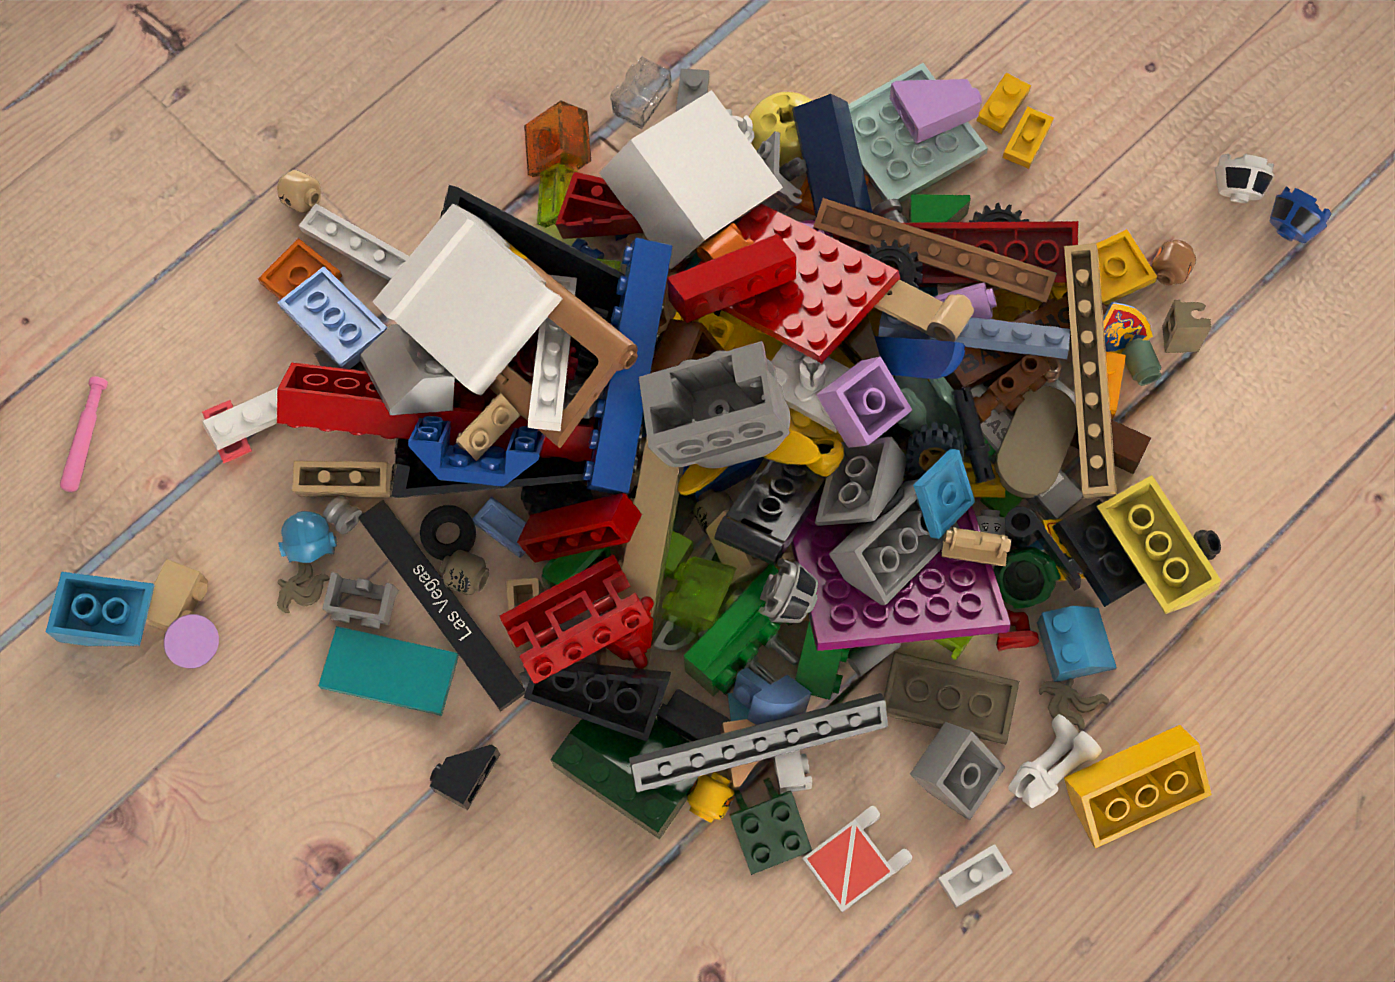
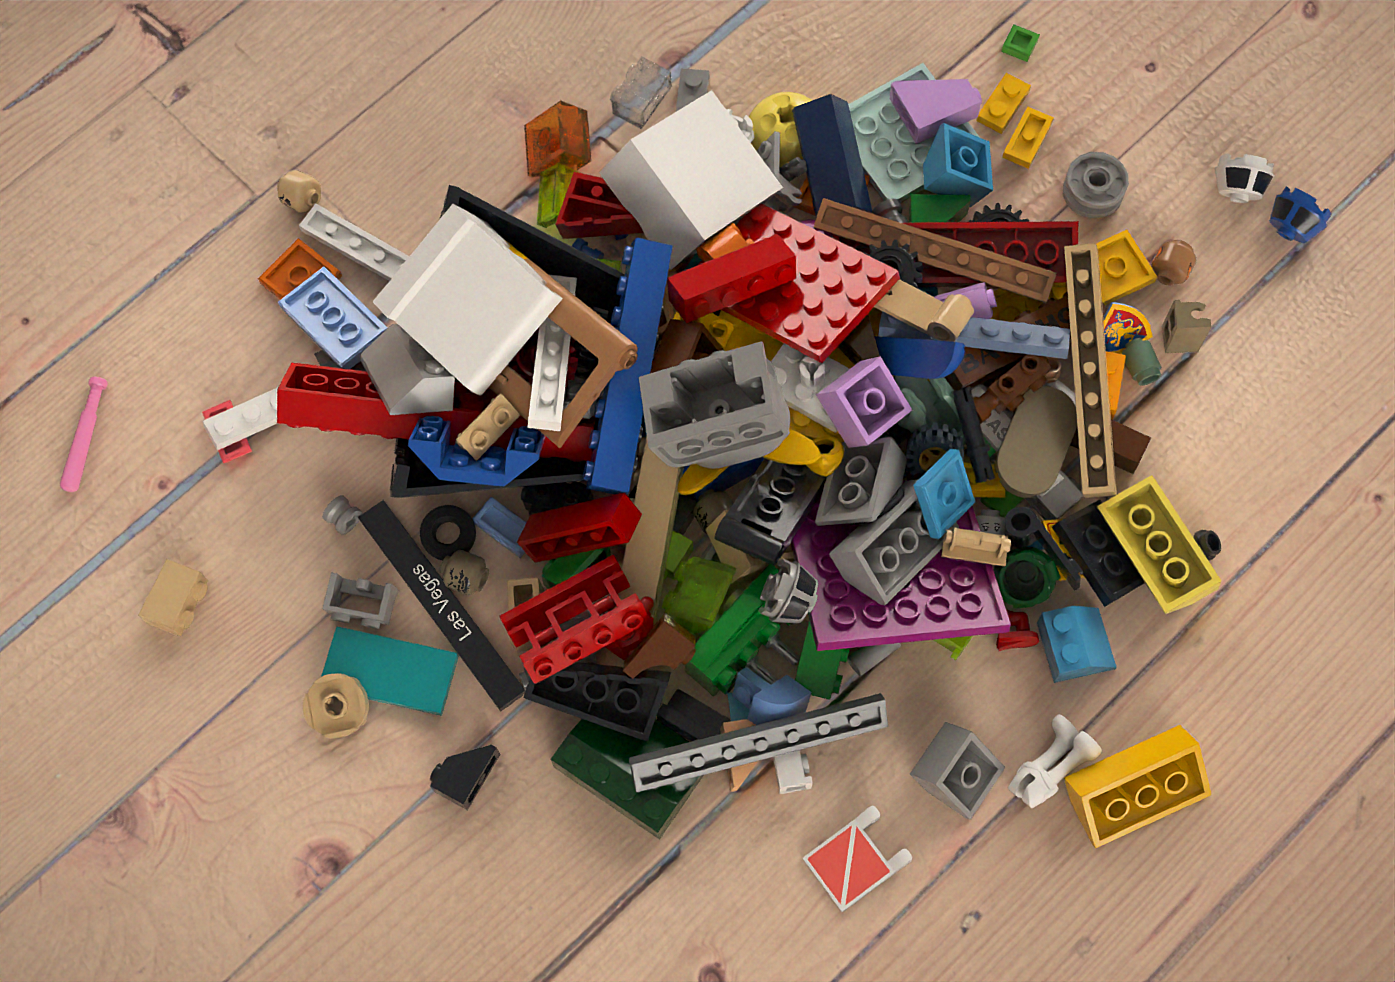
(99, 610): dark azure slope -> none
(191, 641): lavender piece -> none
(302, 595): dark tan piece -> none
(306, 537): dark azure cap -> none
(343, 478): tan brick -> none
(351, 715): none -> tan plate
(663, 645): none -> reddish brown arch
(710, 797): yellow head -> none
(769, 830): dark green plate -> none
(941, 693): dark tan tile -> none
(958, 165): none -> dark azure slope
(975, 876): white plate -> none
(1020, 43): none -> bright green tile
(1059, 703): dark tan piece -> none
(1100, 170): none -> light grey wheel

